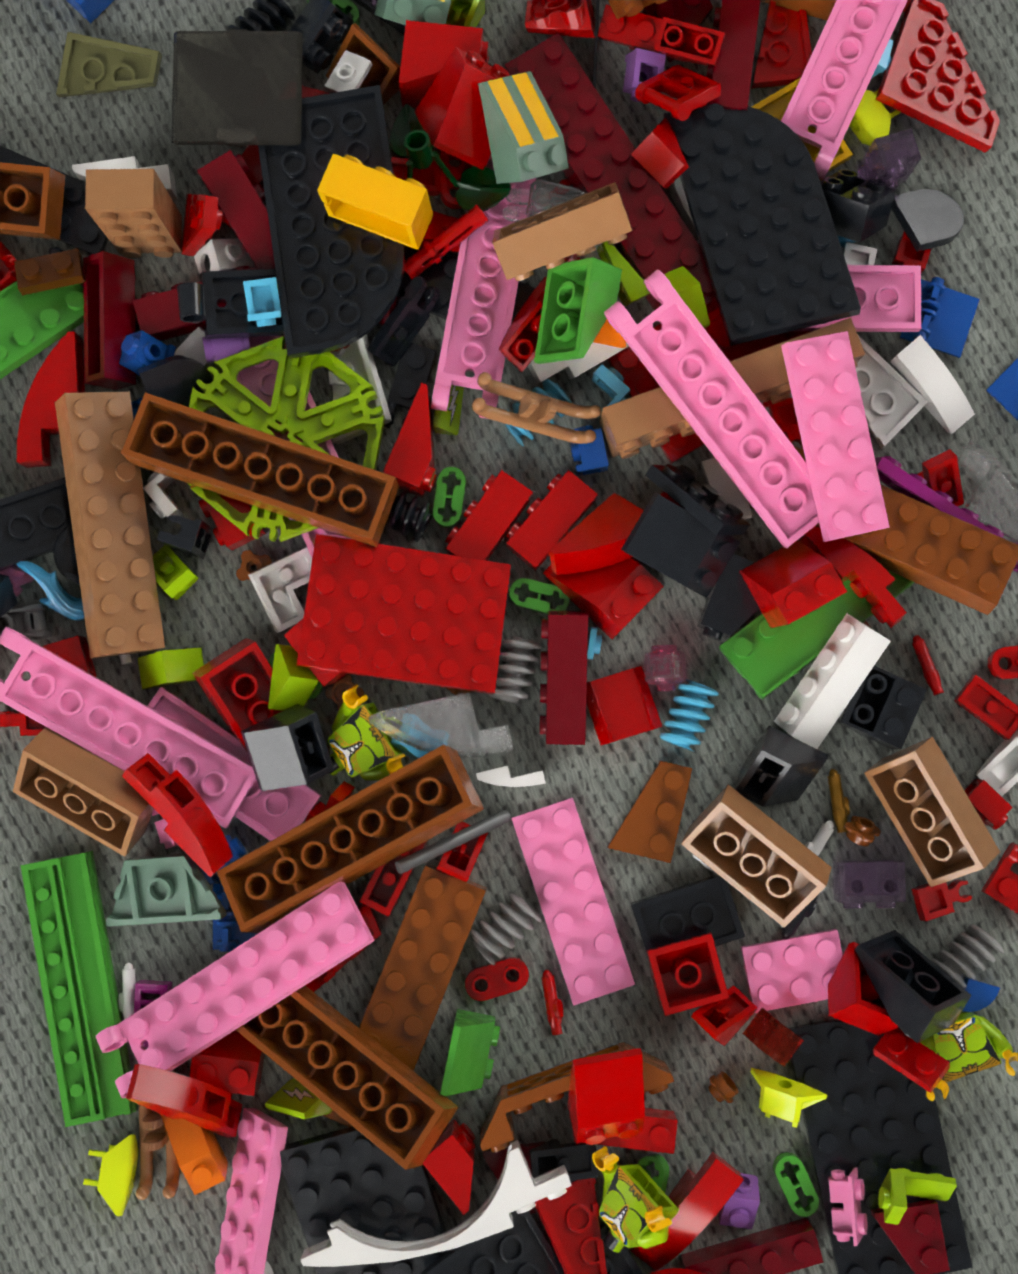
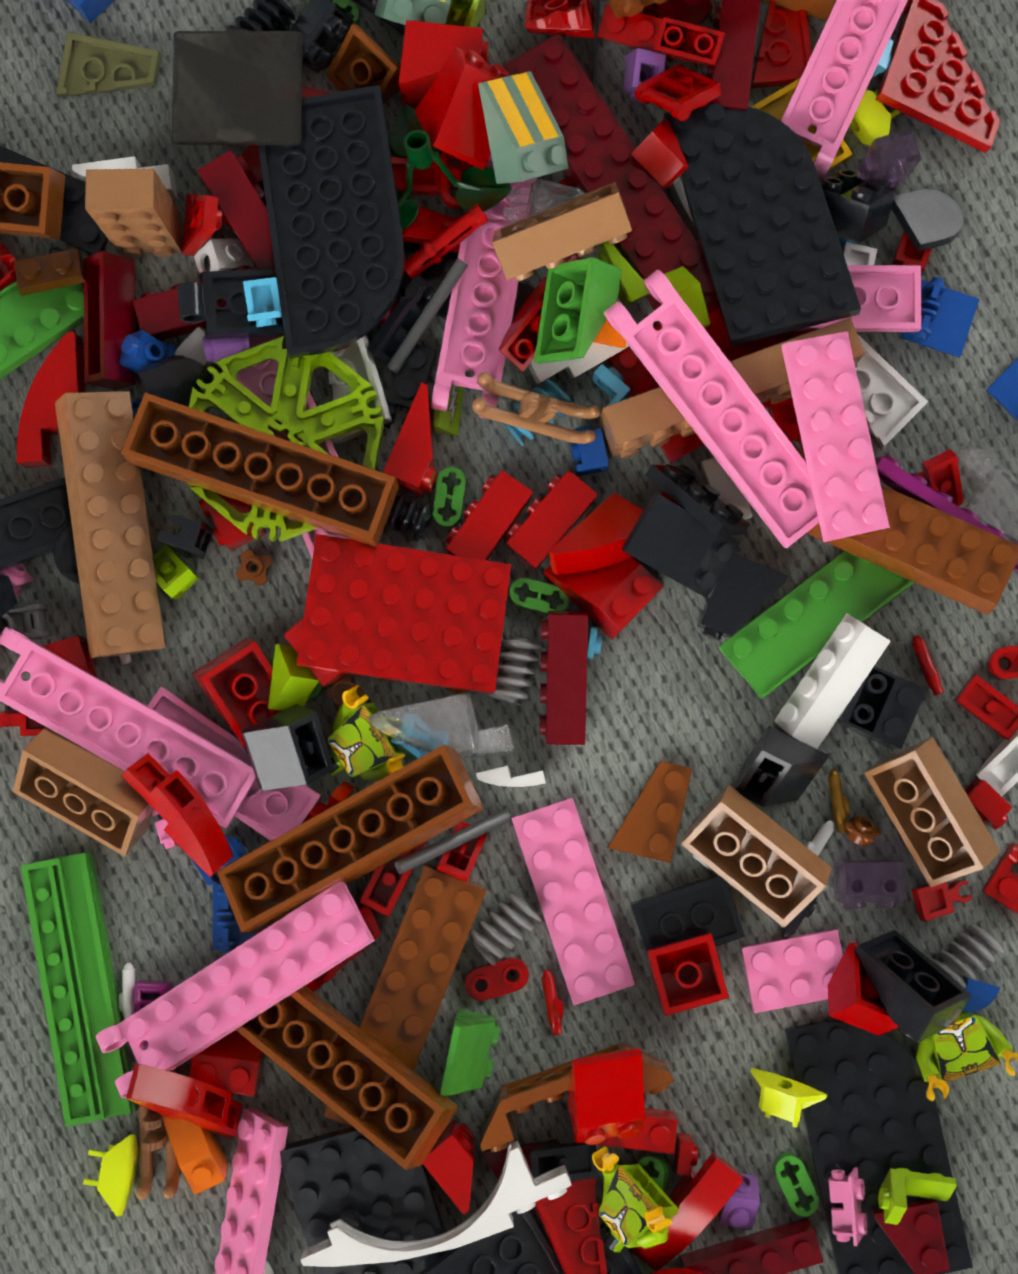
(57, 597): dark azure piece -> none
(162, 503): white bracket -> none
(163, 892): sand green wing -> none
(169, 667): lime slope -> none
(276, 584): white plate -> none
(297, 1101): lime slope -> none
(348, 73): white bracket -> none
(376, 200): yellow piece -> none
(427, 315): none -> dark grey bar
(621, 706): red slope -> none
(665, 667): clear pink head -> none
(685, 1154): none -> red plate
(688, 714): medium azure piece -> none
(723, 1087): dark orange plate -> none
(726, 1016): red slope -> none
(773, 1037): clear red brick -> none
(792, 583): red slope -> none
(866, 574): red slope -> none
(911, 1059): red plate -> none
(935, 383): white slope -> none

